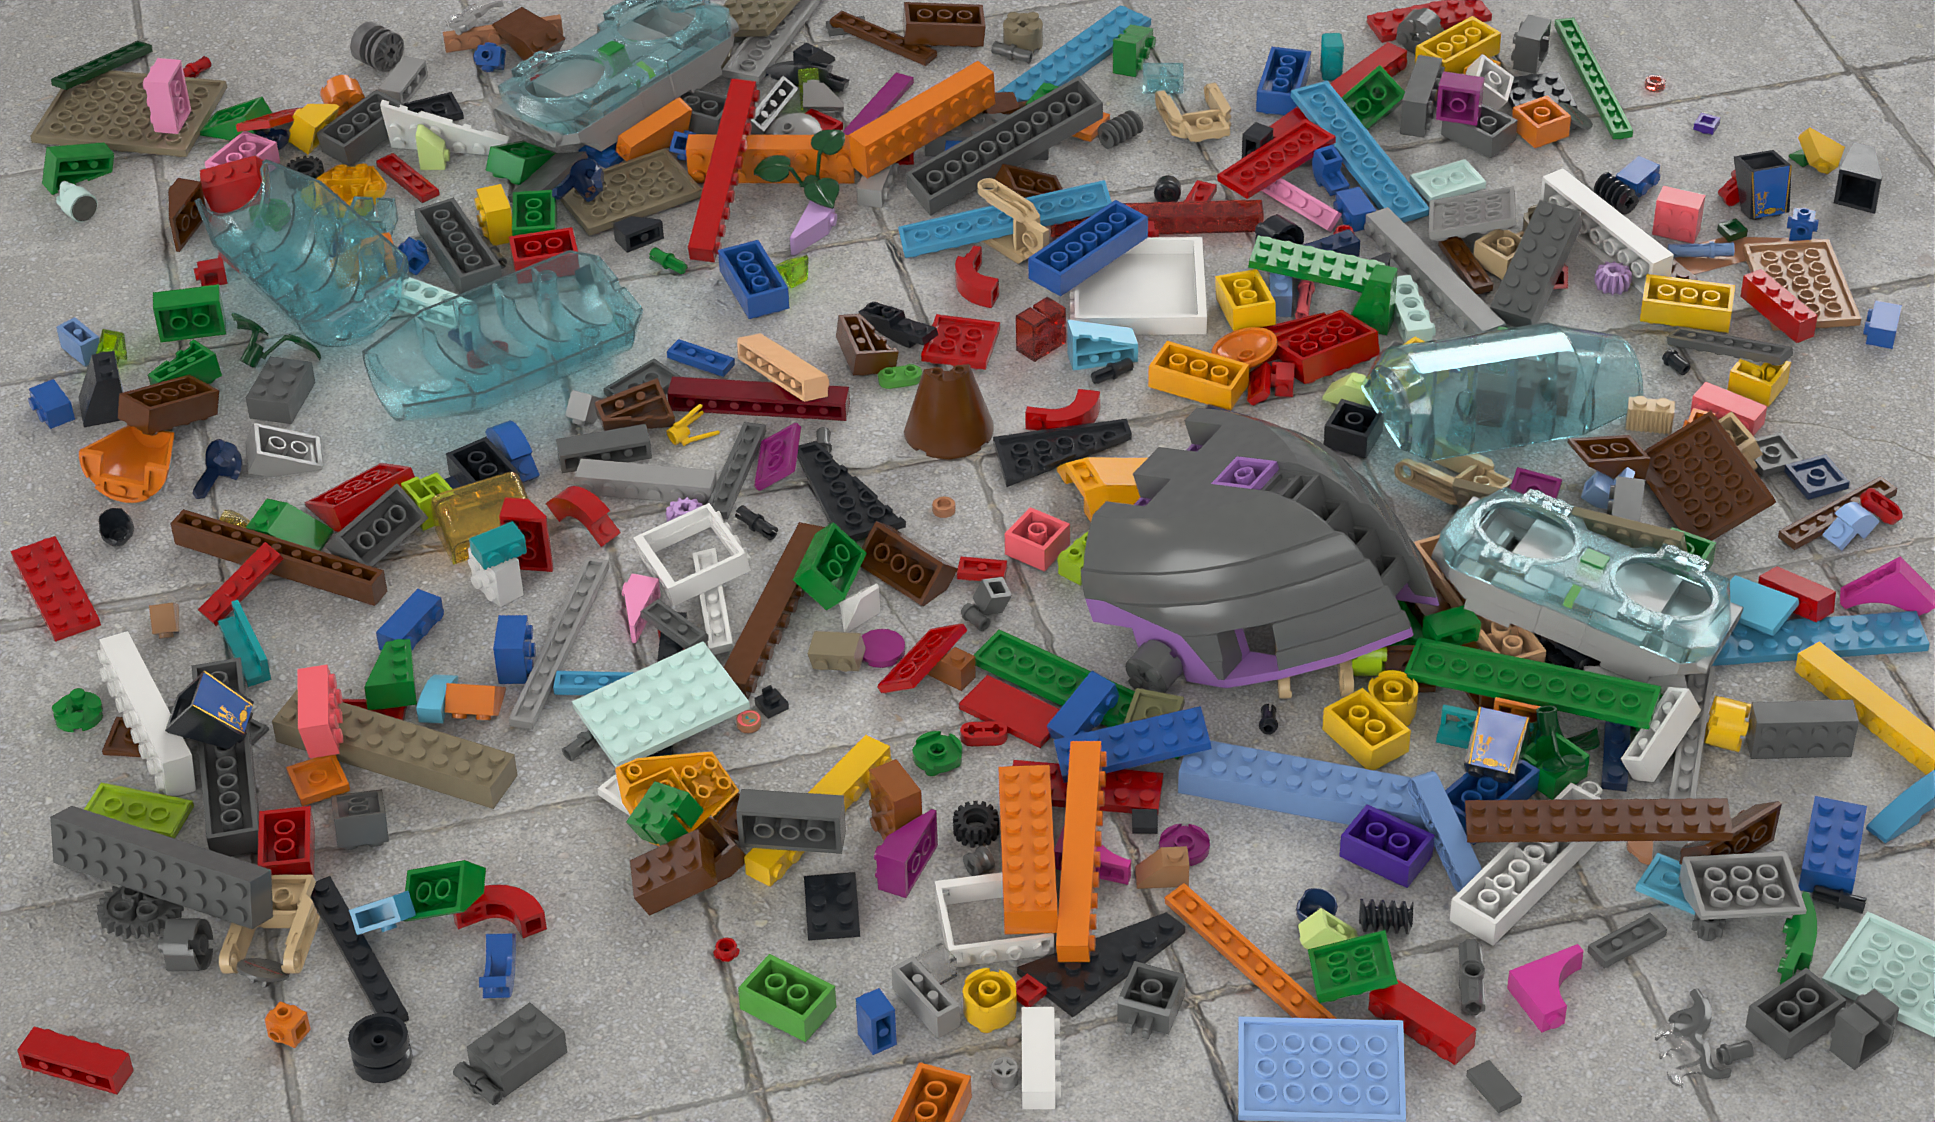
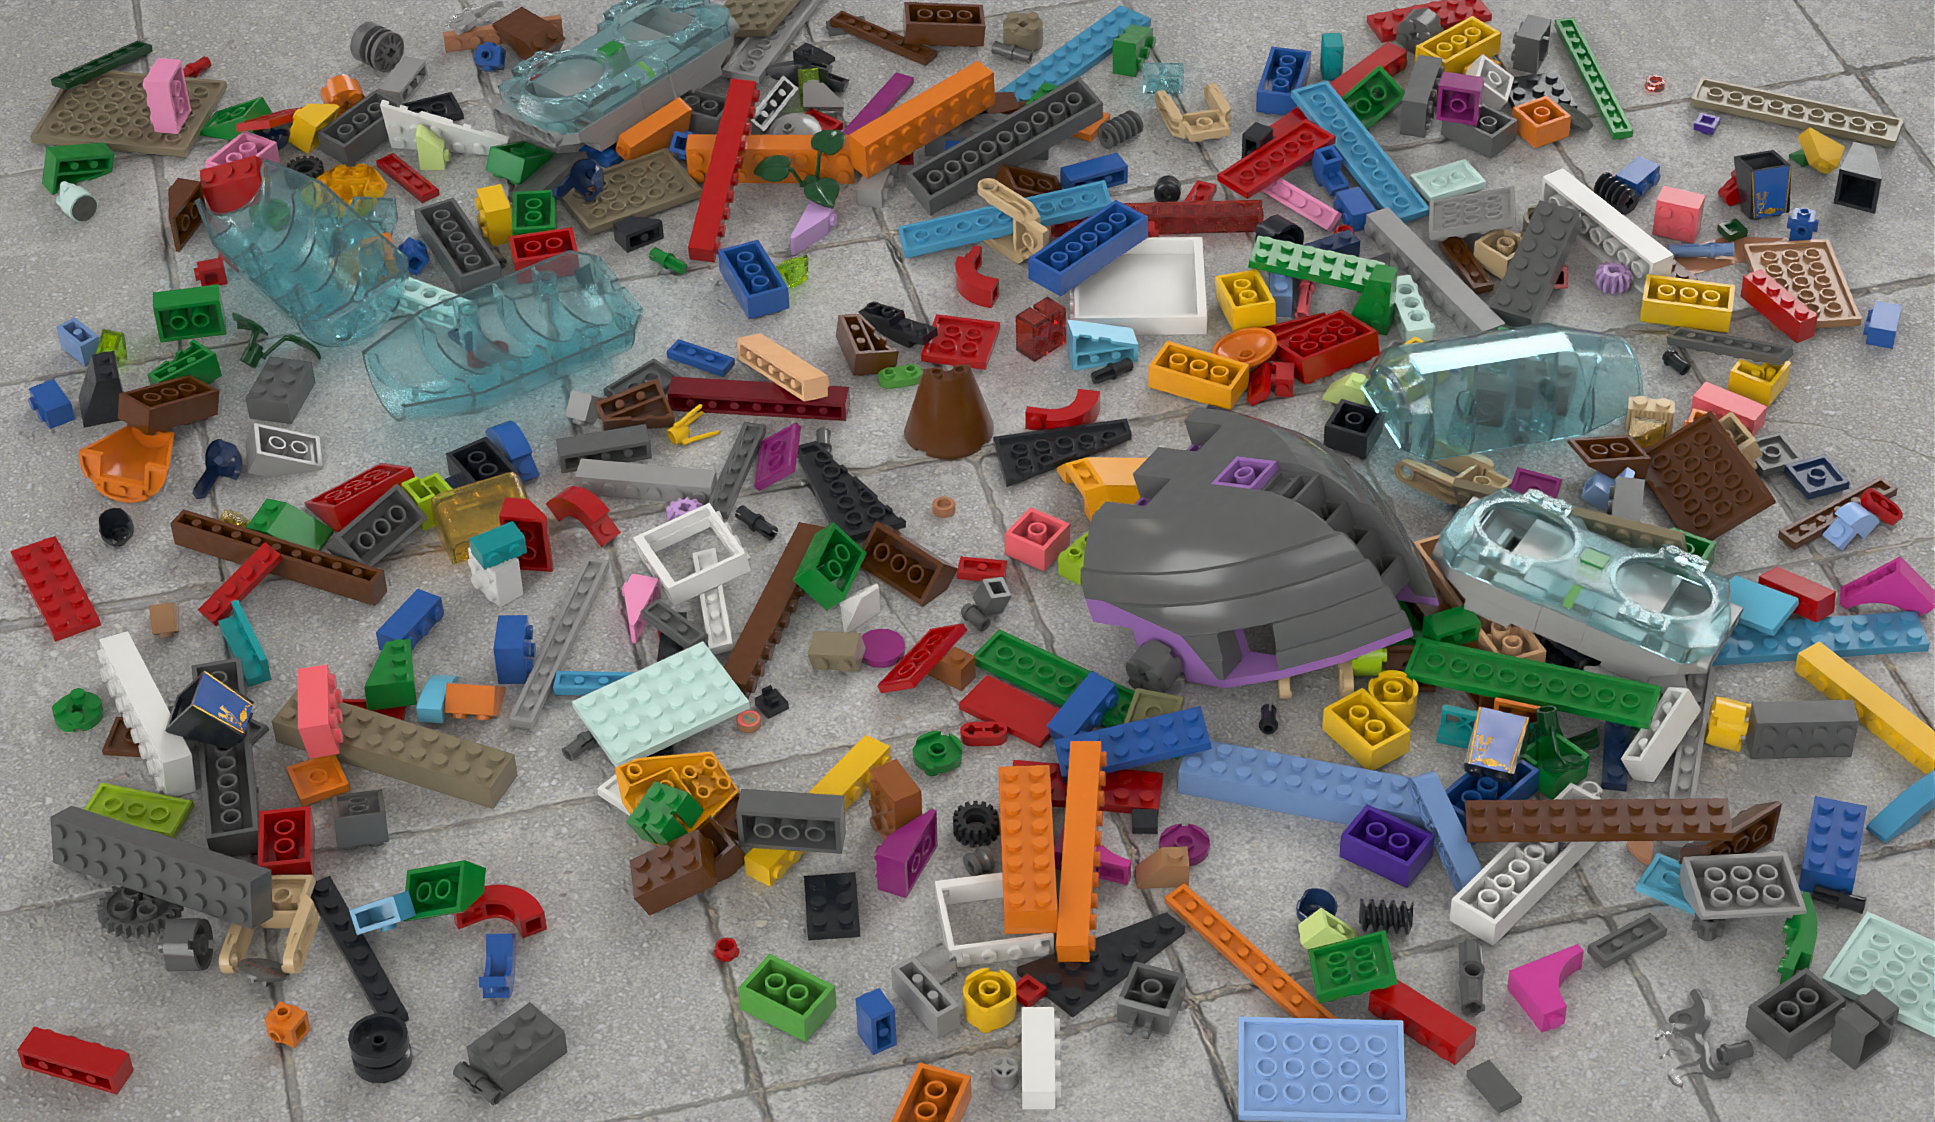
(1108, 168): none -> blue brick
(1647, 431): none -> clear yellow slope
(1797, 112): none -> dark tan plate

